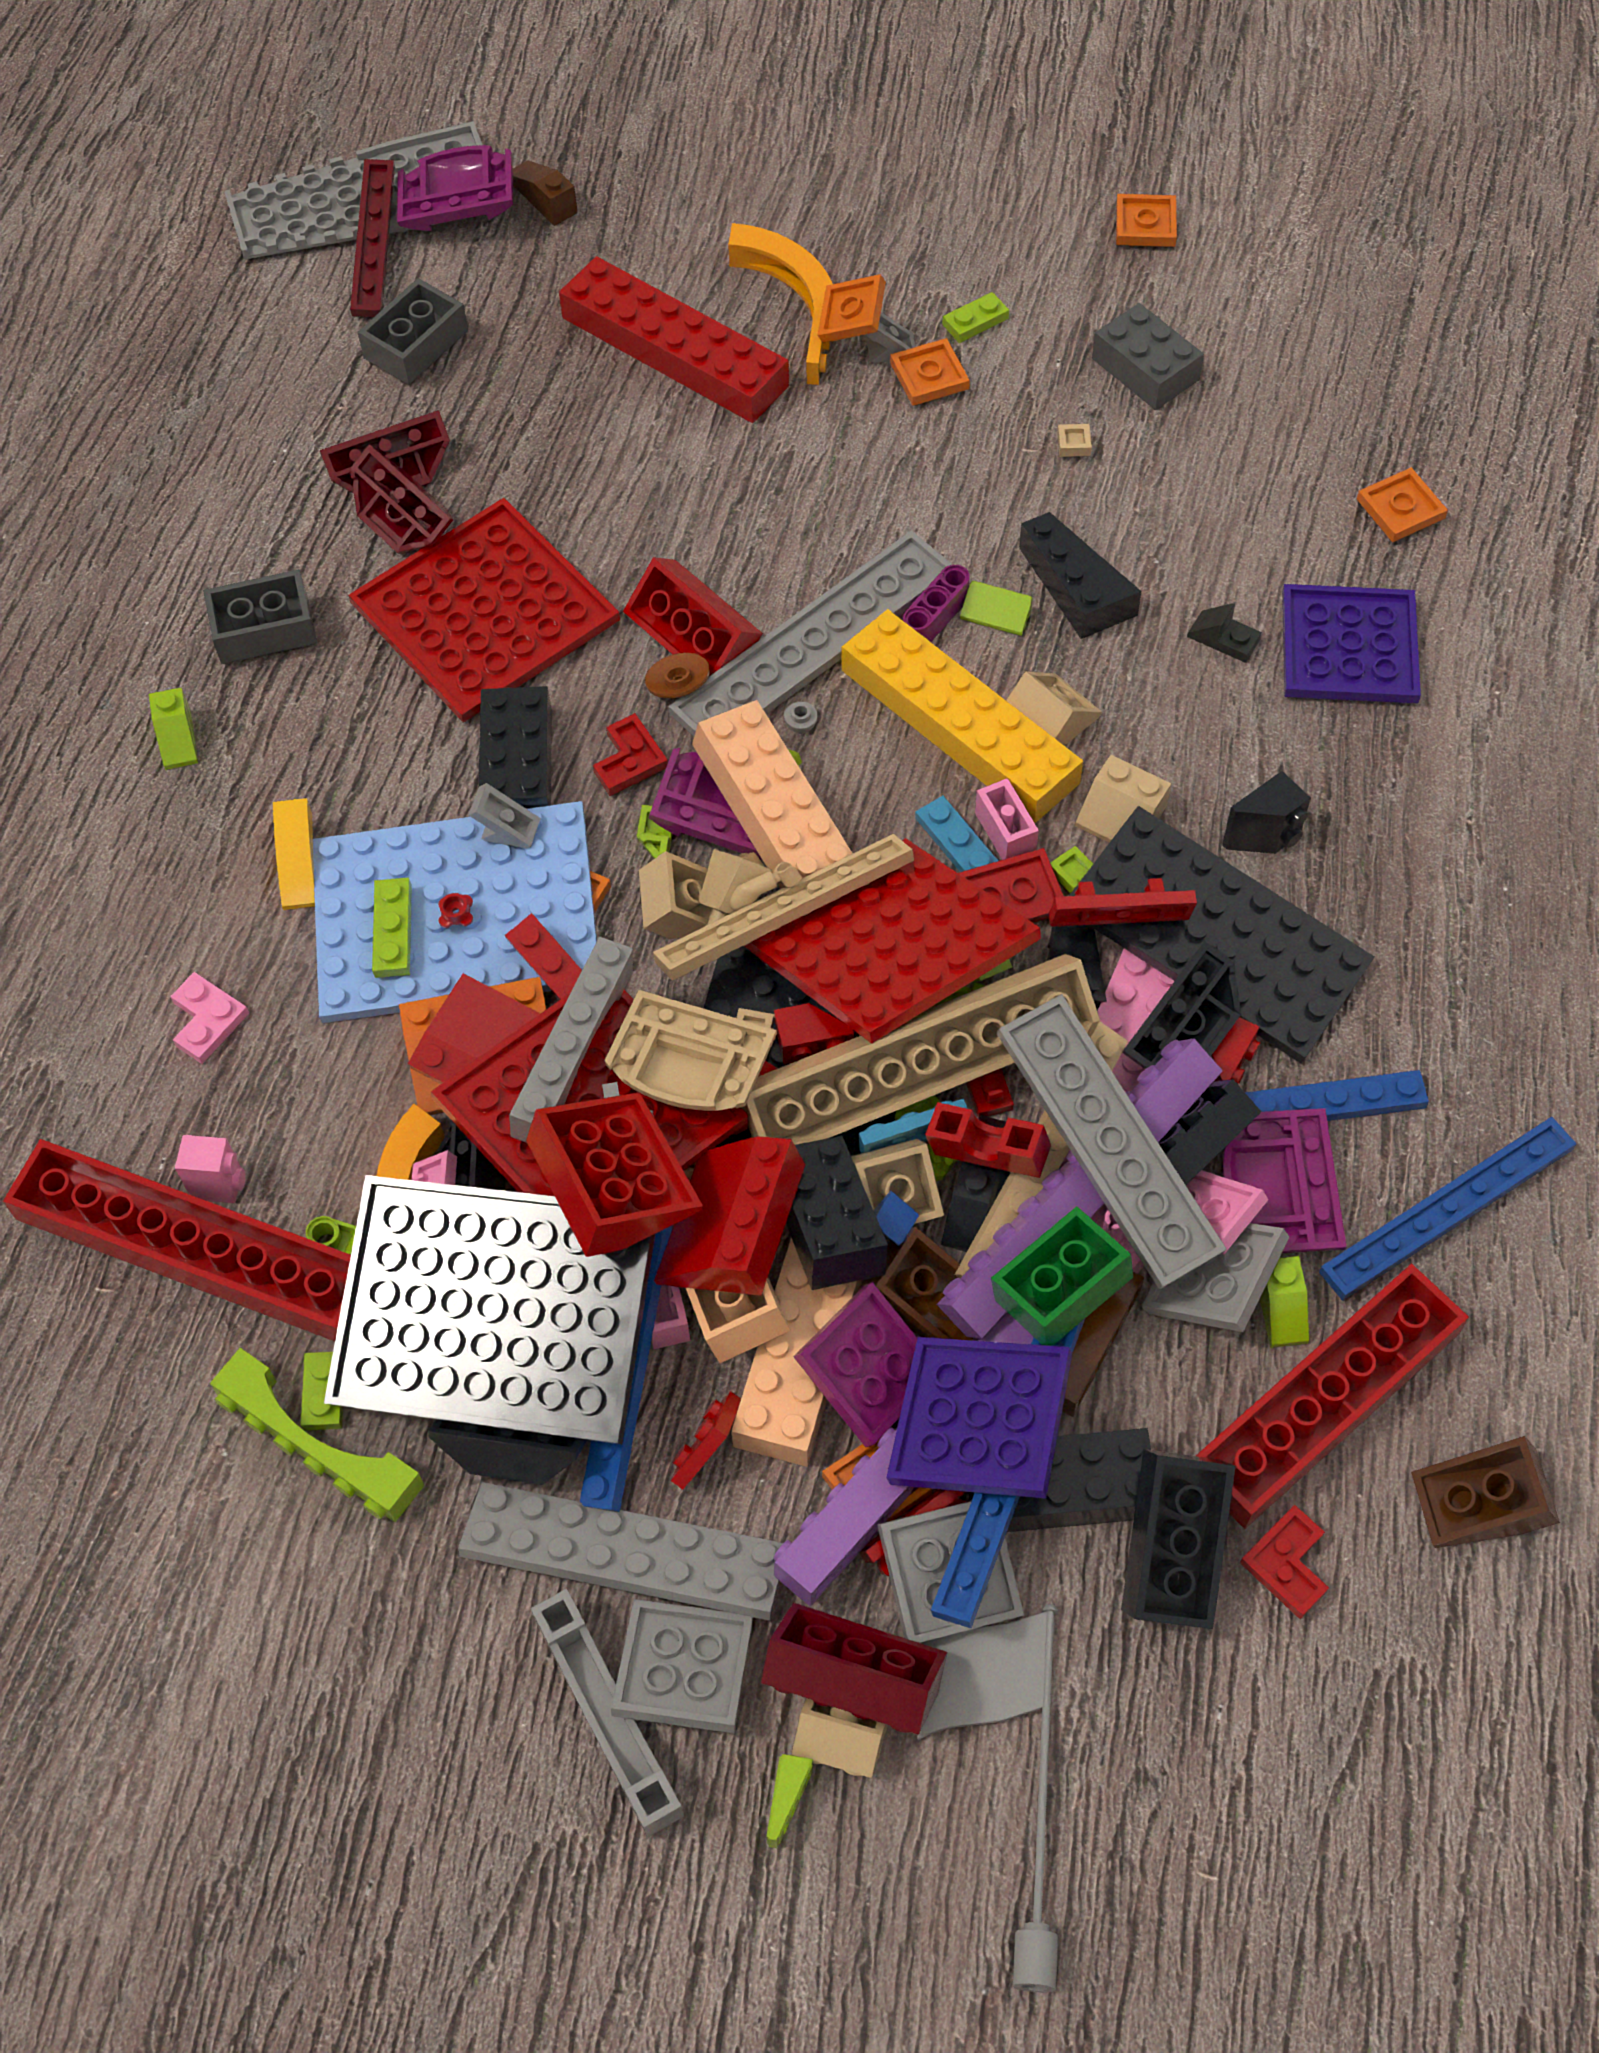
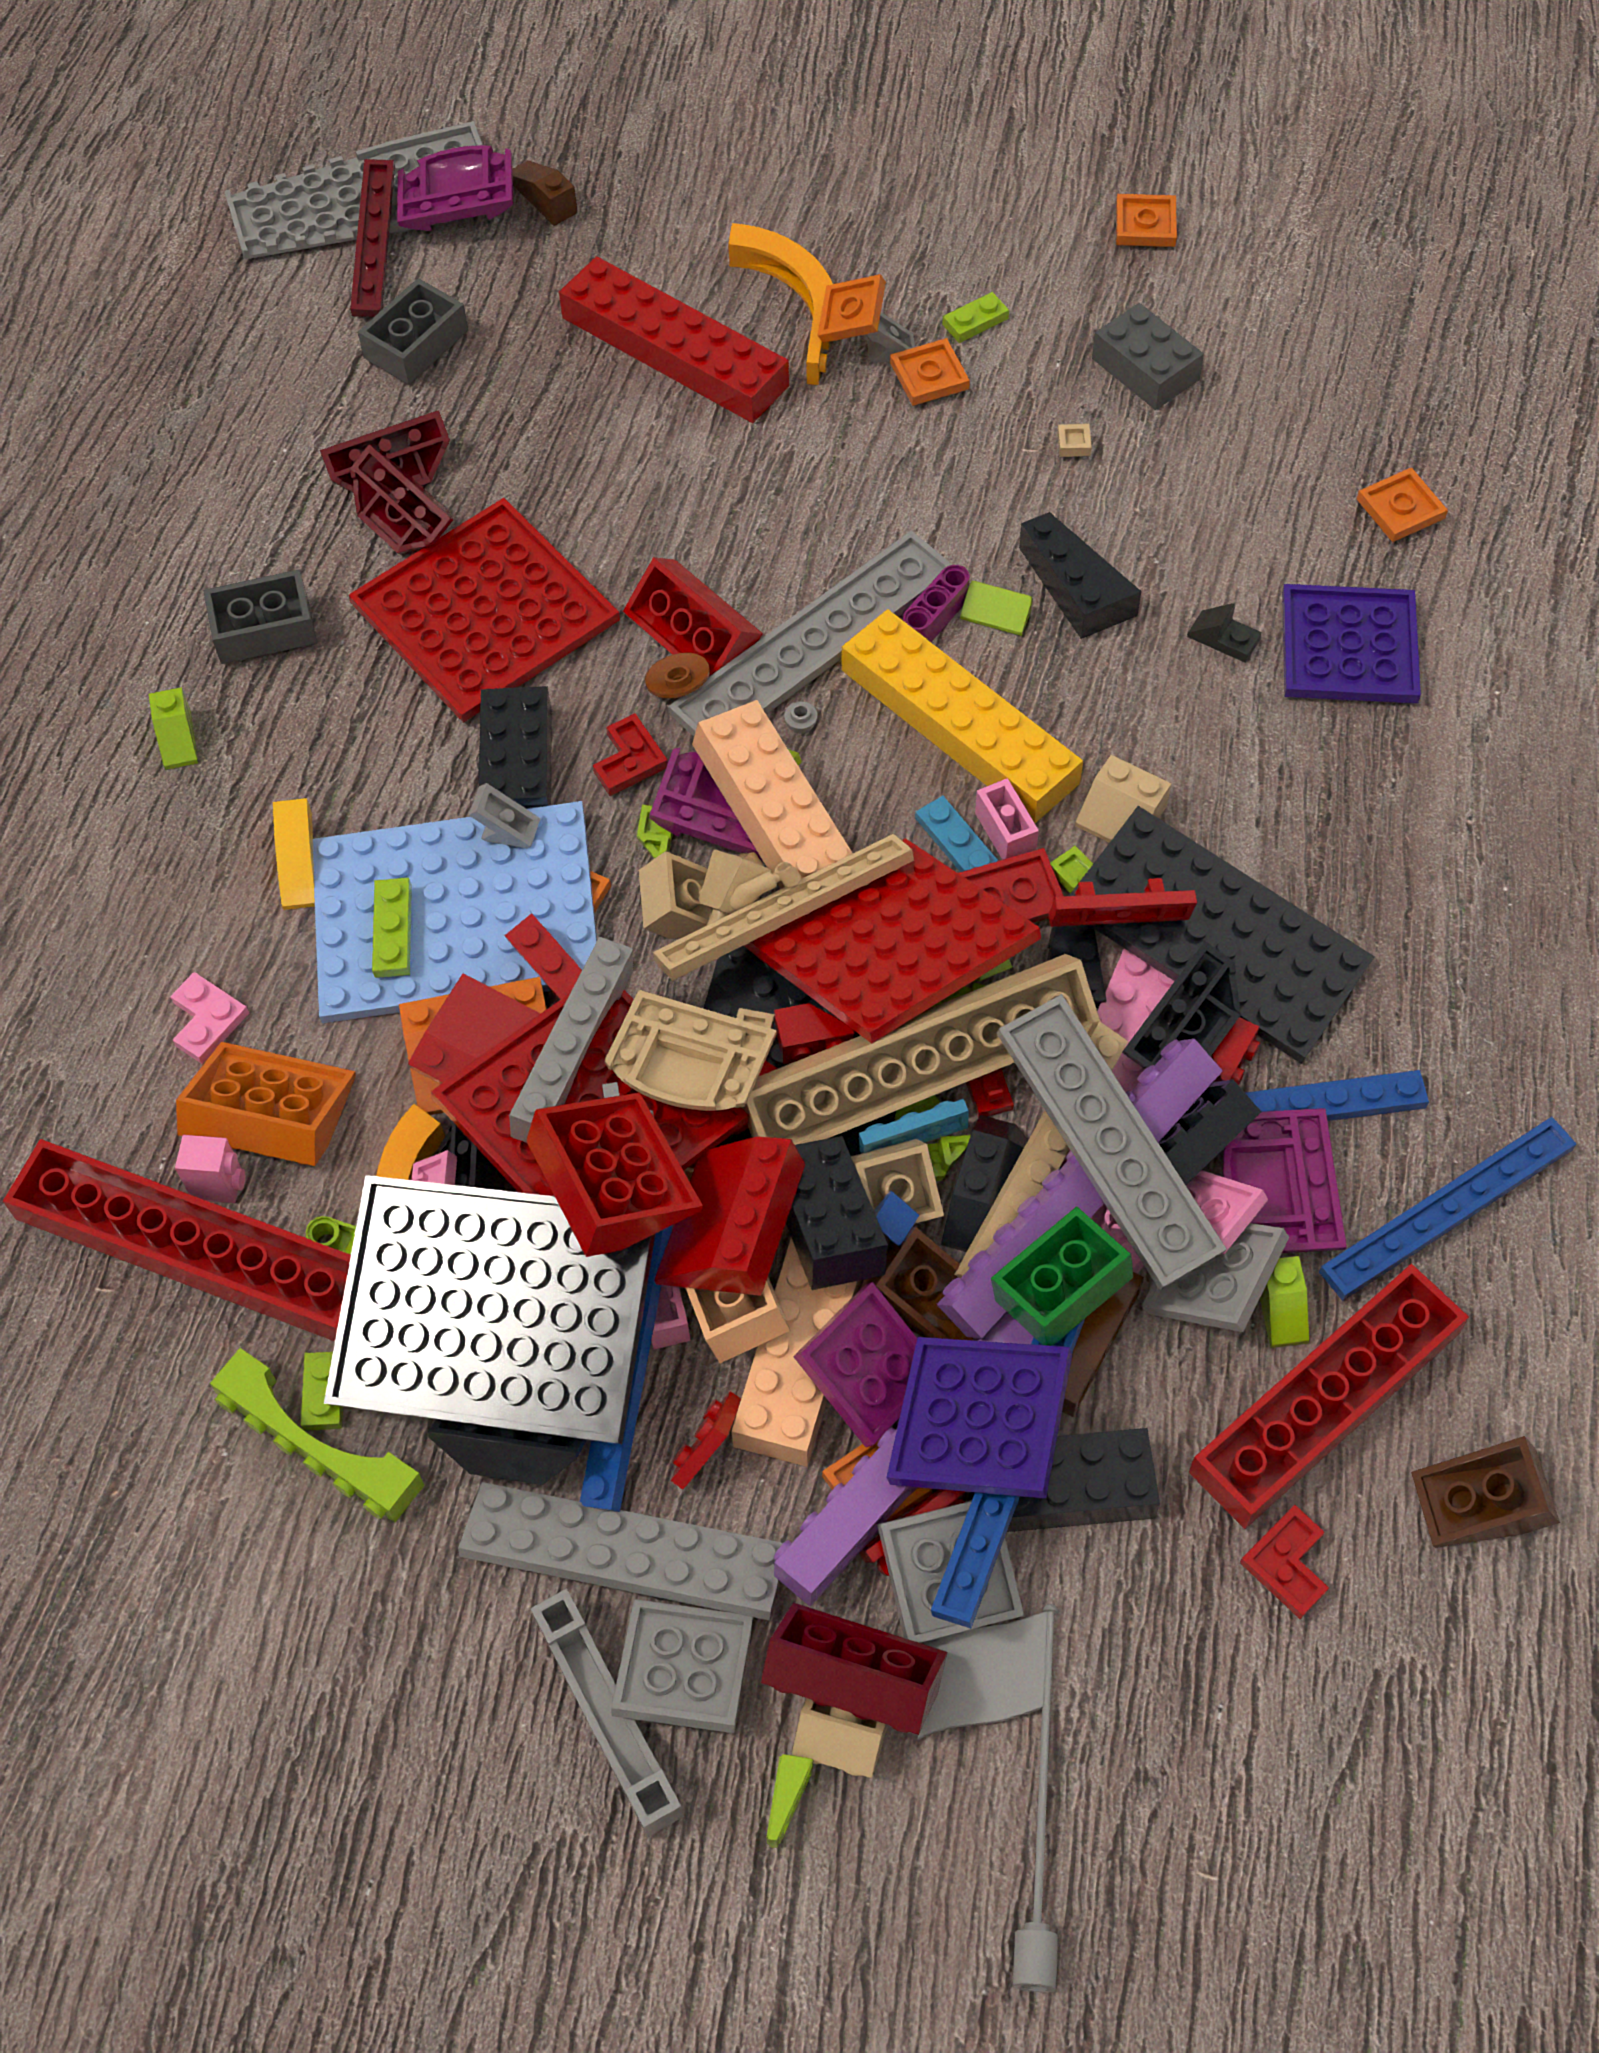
(265, 1103): none -> orange slope
(455, 902): red plate -> none
(961, 1136): red arch -> none
(1053, 705): tan slope -> none
(1178, 1539): black brick -> none
(1268, 817): black slope -> none

